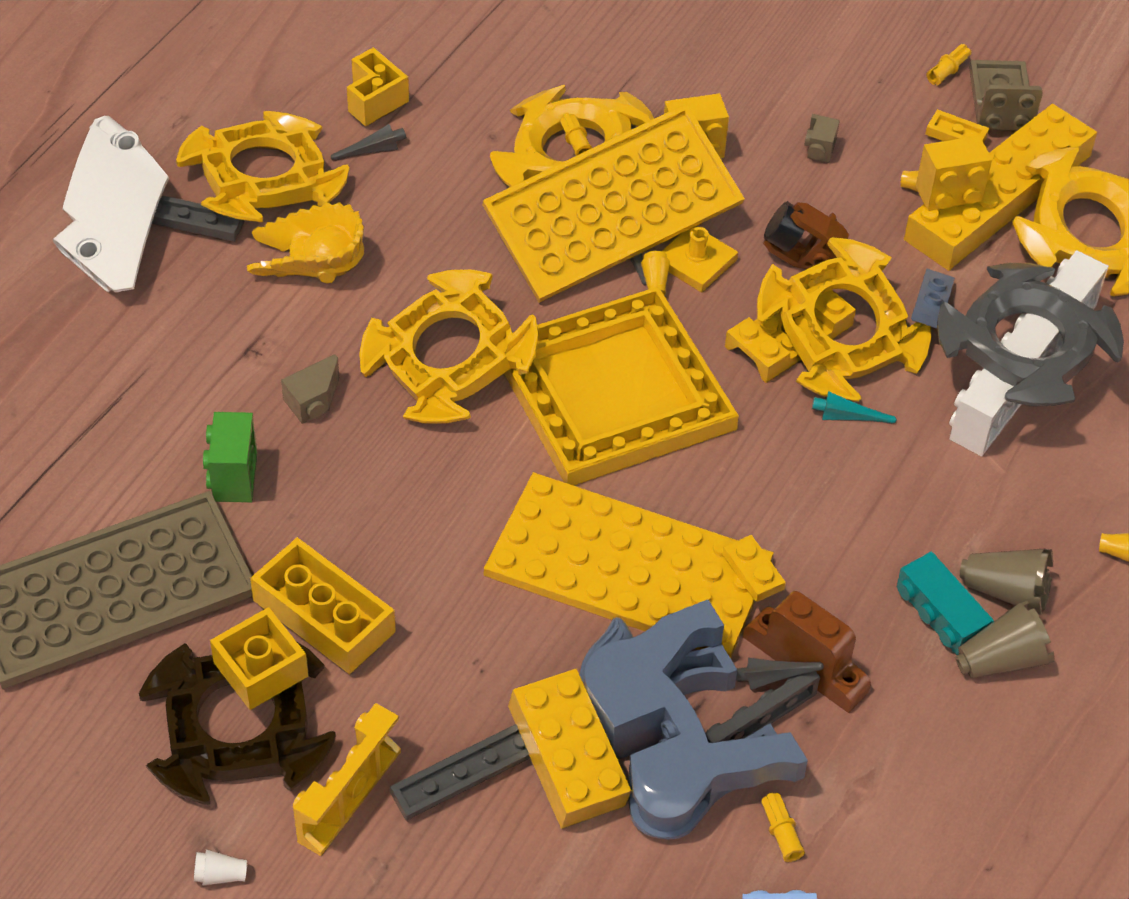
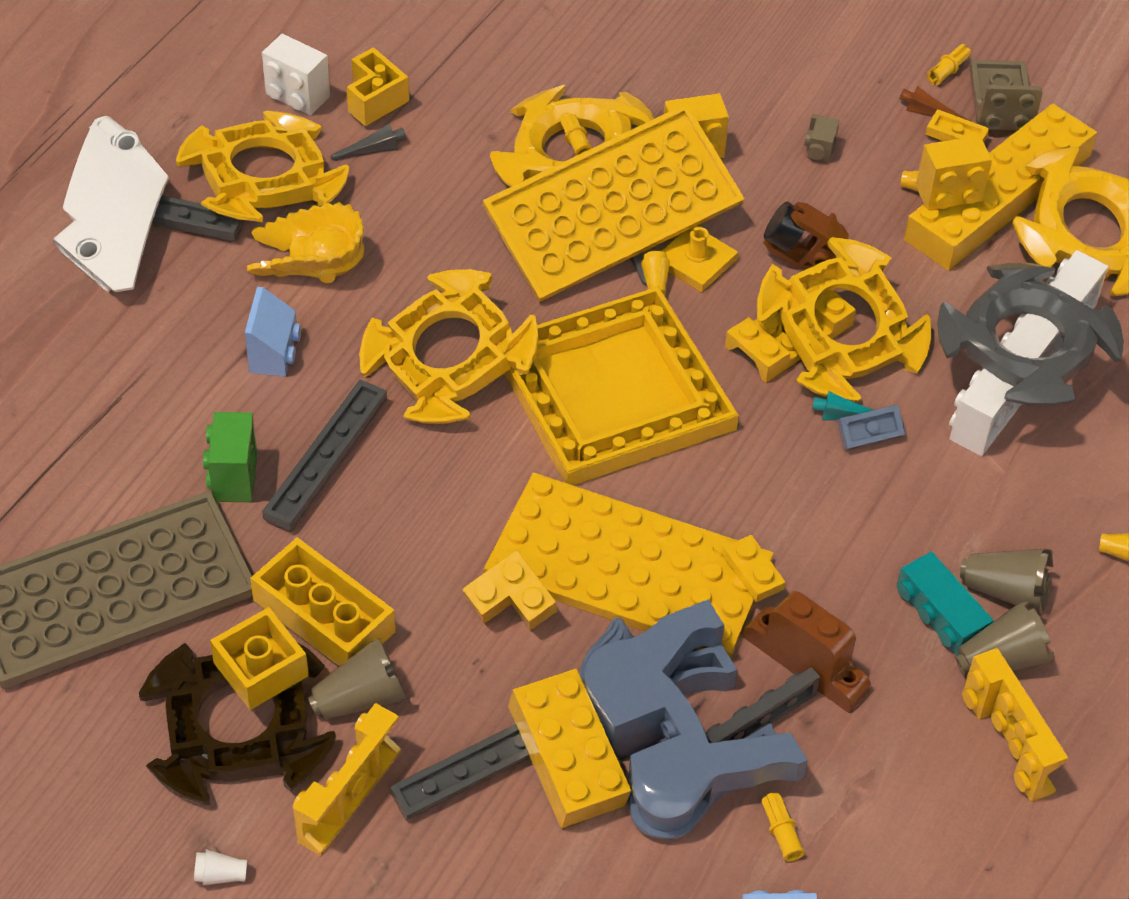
(271, 334): none -> light blue slope
(296, 74): none -> white brick
(311, 389): dark tan slope -> none
(324, 455): none -> dark grey plate
(358, 684): none -> dark tan cone
(510, 584): none -> yellow brick
(762, 672): dark grey piece -> none
(870, 426): none -> sand blue plate
(924, 103): none -> dark orange piece
(932, 293): sand blue plate -> none
(996, 691): none -> yellow piece

